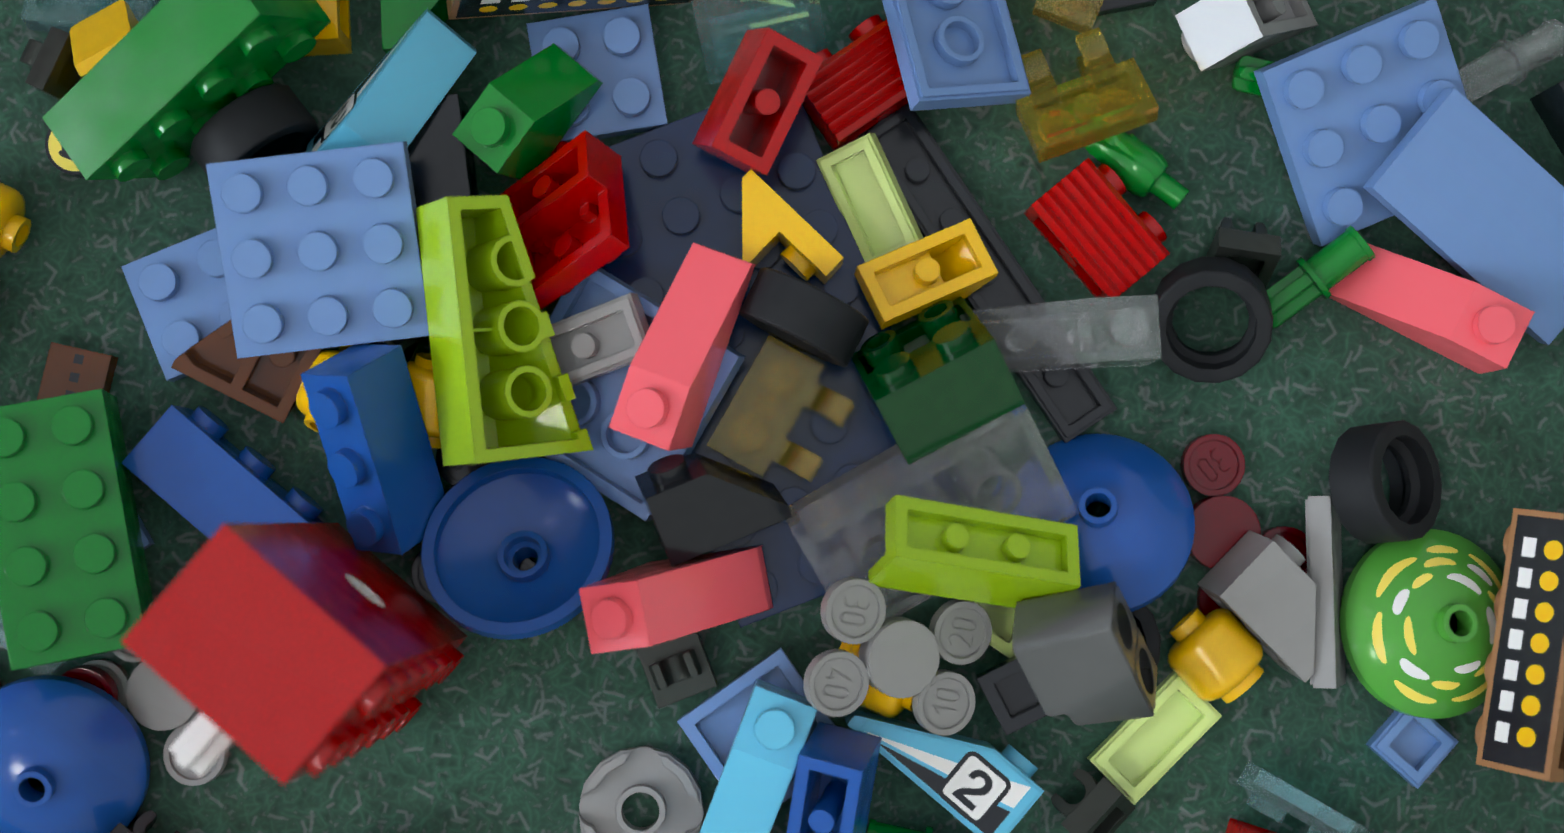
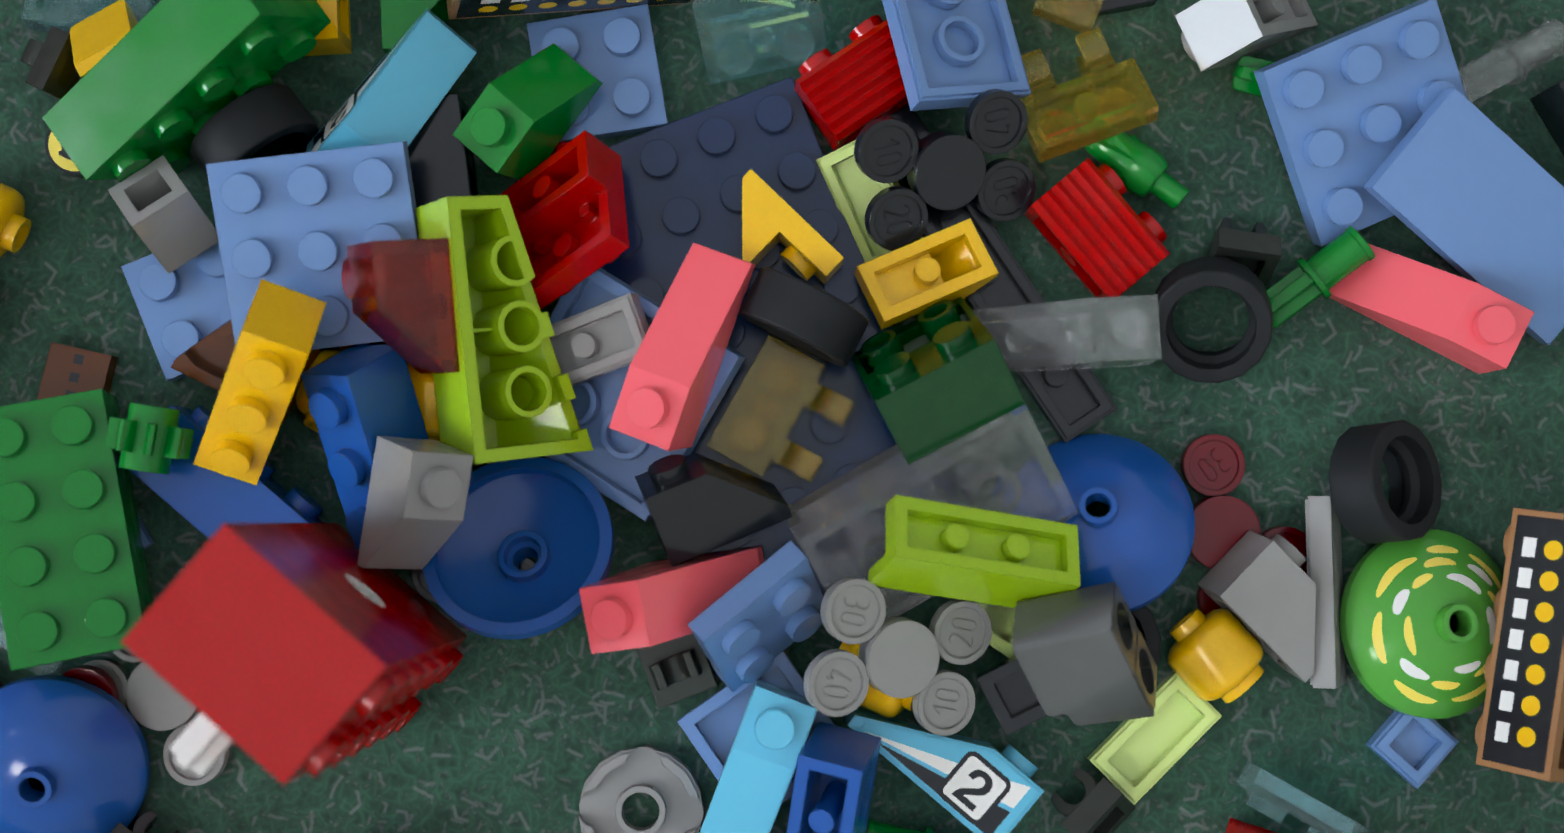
(149, 438): none -> green gear
(164, 214): none -> light grey brick
(259, 382): none -> yellow brick
(406, 298): none -> clear red slope
(412, 501): none -> light grey slope
(758, 100): red brick -> none
(760, 617): none -> medium blue plate
(945, 169): none -> black piece

